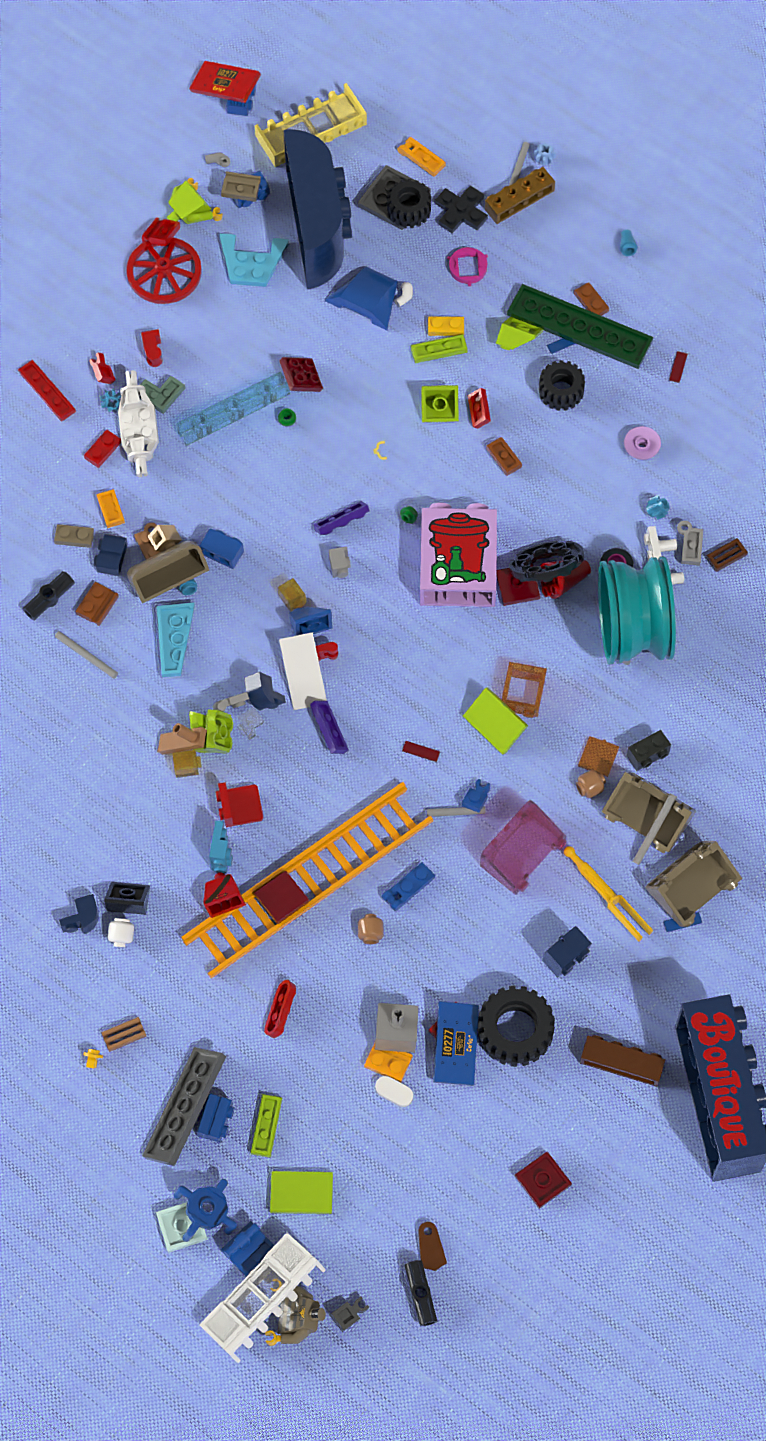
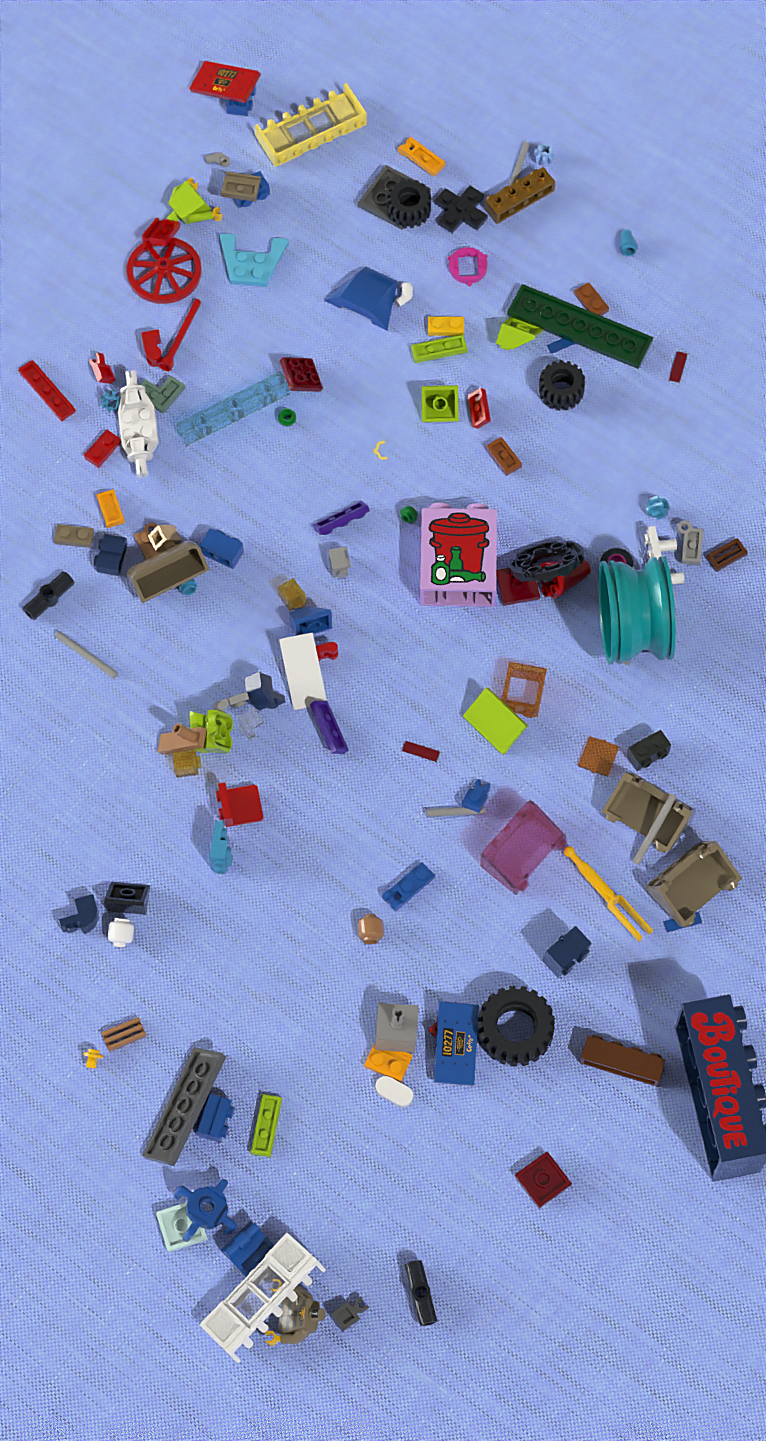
(97, 603): dark orange plate -> none
(167, 362): none -> red piece
(174, 631): medium azure wing -> none
(222, 895): red torso -> none
(280, 1009): red plate -> none
(281, 897): dark red tile -> none
(296, 864): light orange ladder -> none
(301, 1192): lime tile -> none
(318, 205): dark blue brick -> none
(431, 1248): reddish brown piece -> none
(590, 784): medium nougat head -> none
(642, 436): lavender dish -> none

